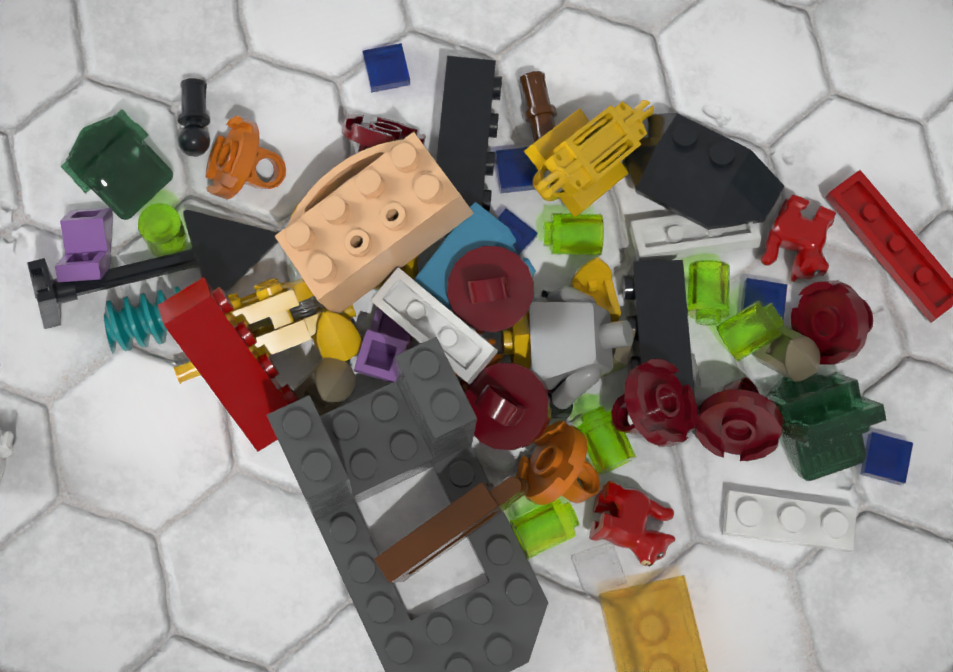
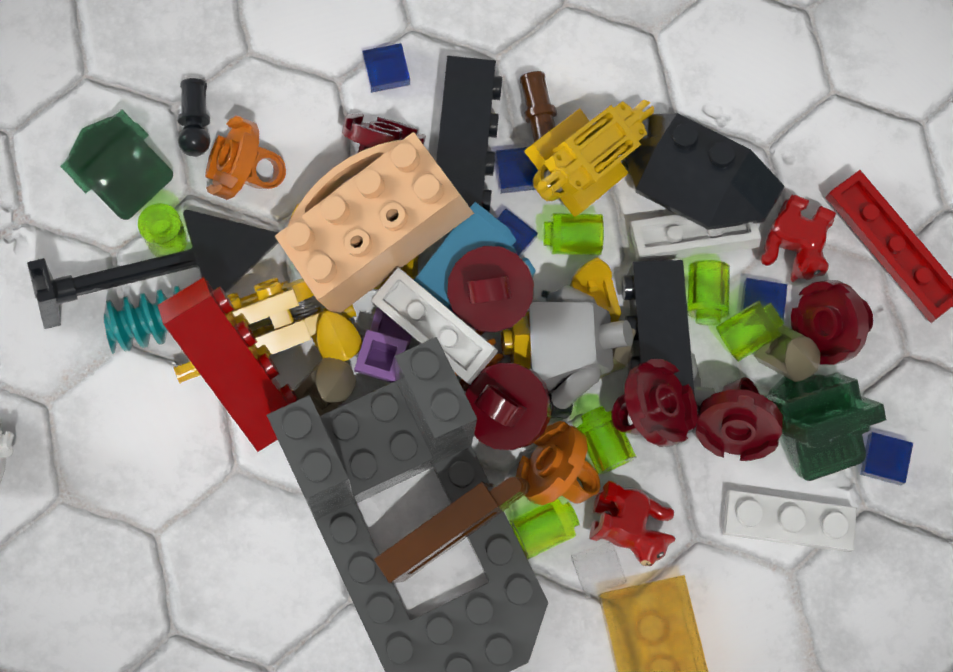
(86, 245): medium lavender slope -> none

